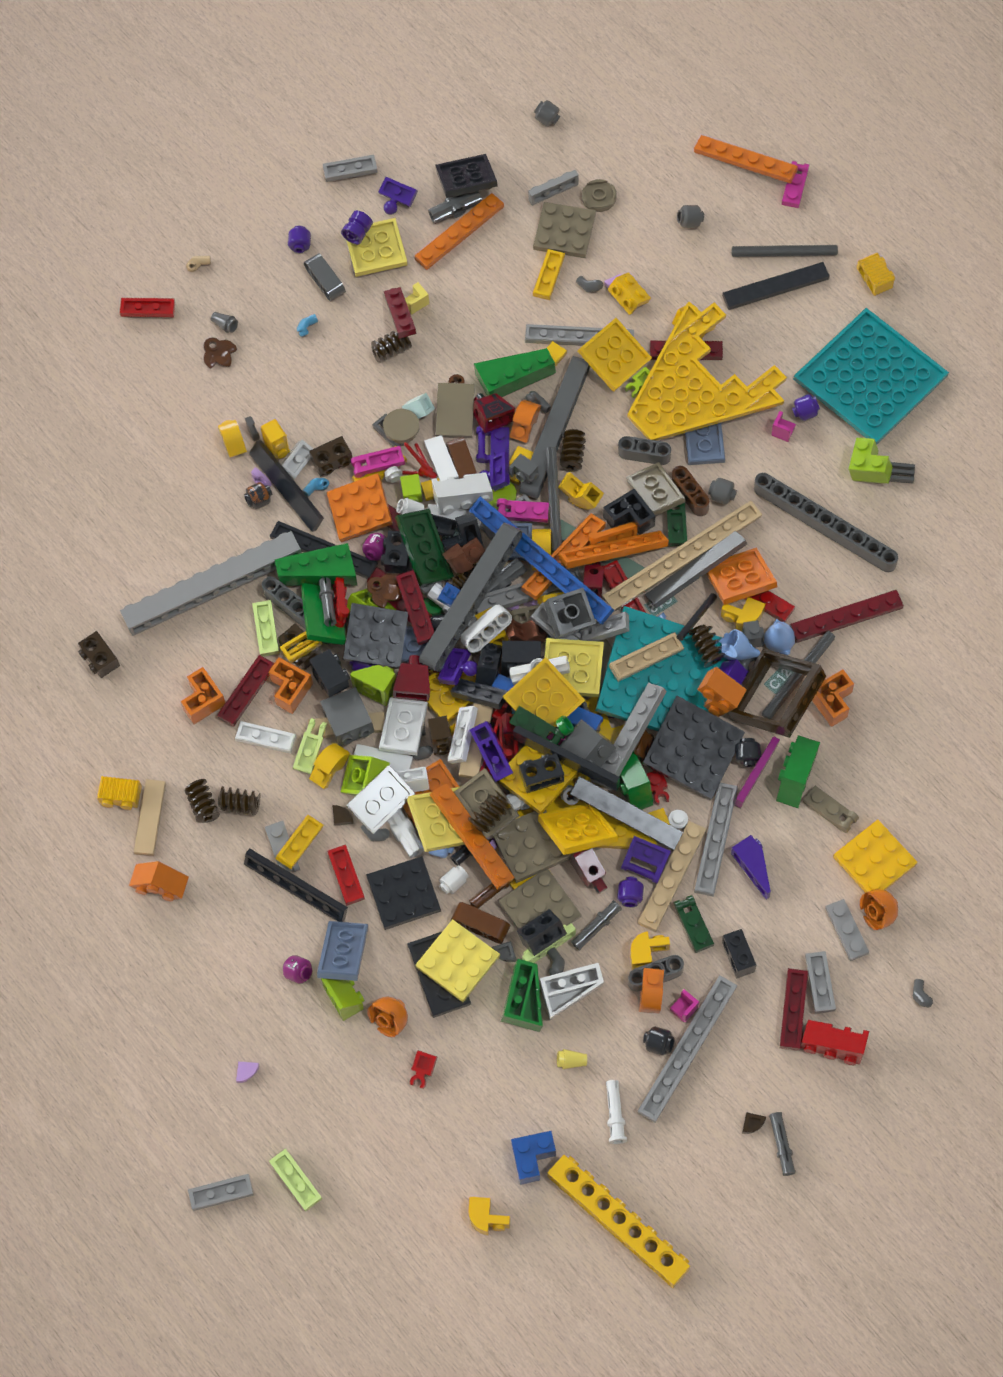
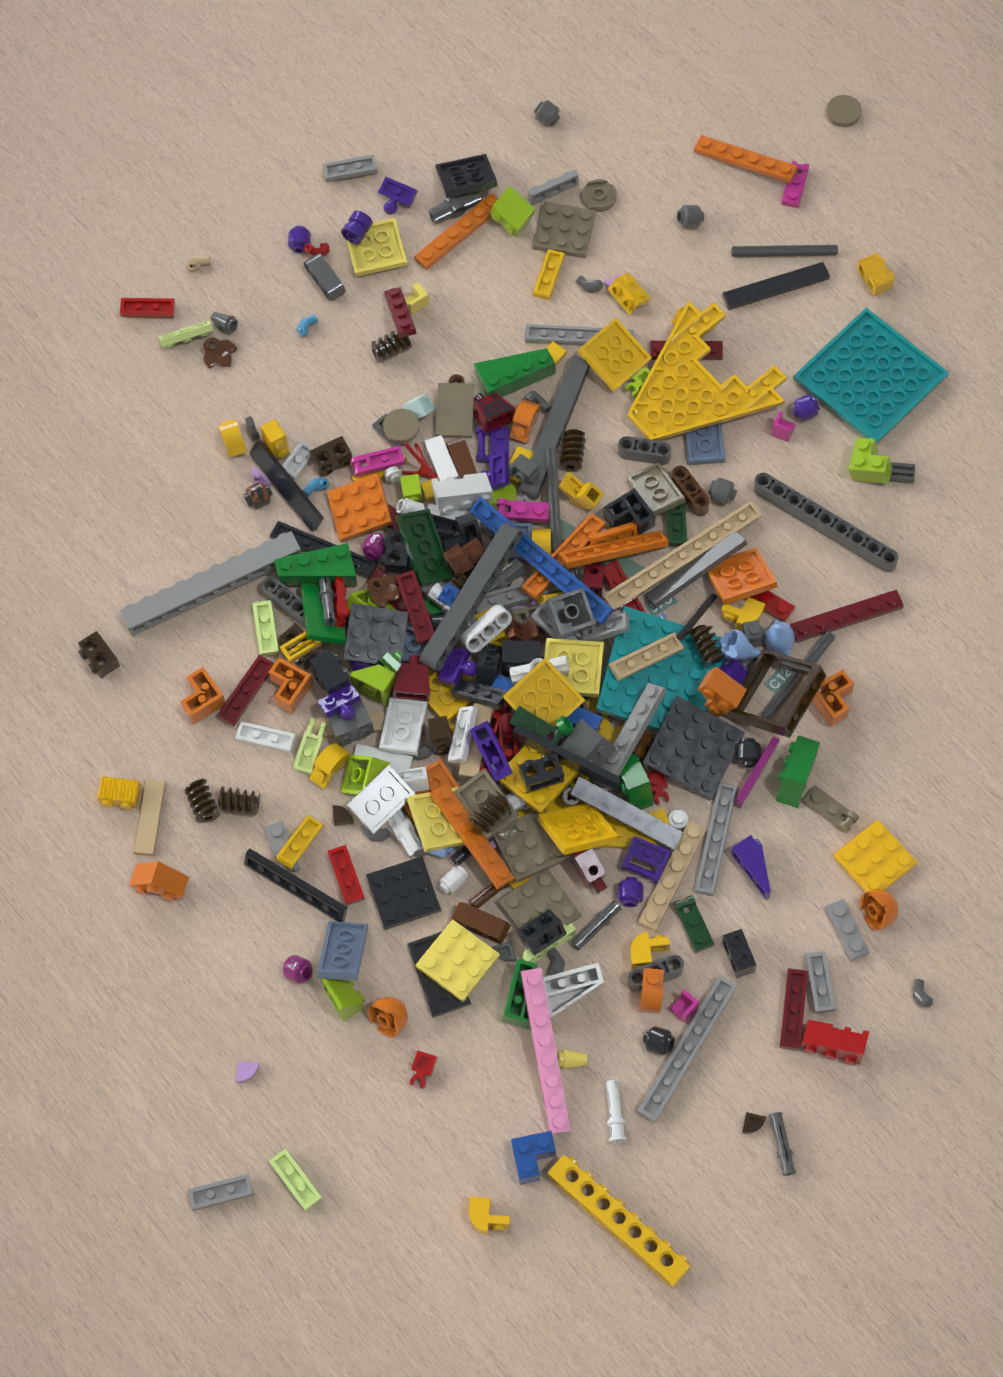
(186, 334): none -> yellowish green plate
(323, 250): none -> red arm
(340, 702): none -> dark purple plate
(392, 660): none -> bright green tile
(512, 211): none -> lime slope
(545, 1050): none -> bright pink plate
(844, 110): none -> dark tan tile

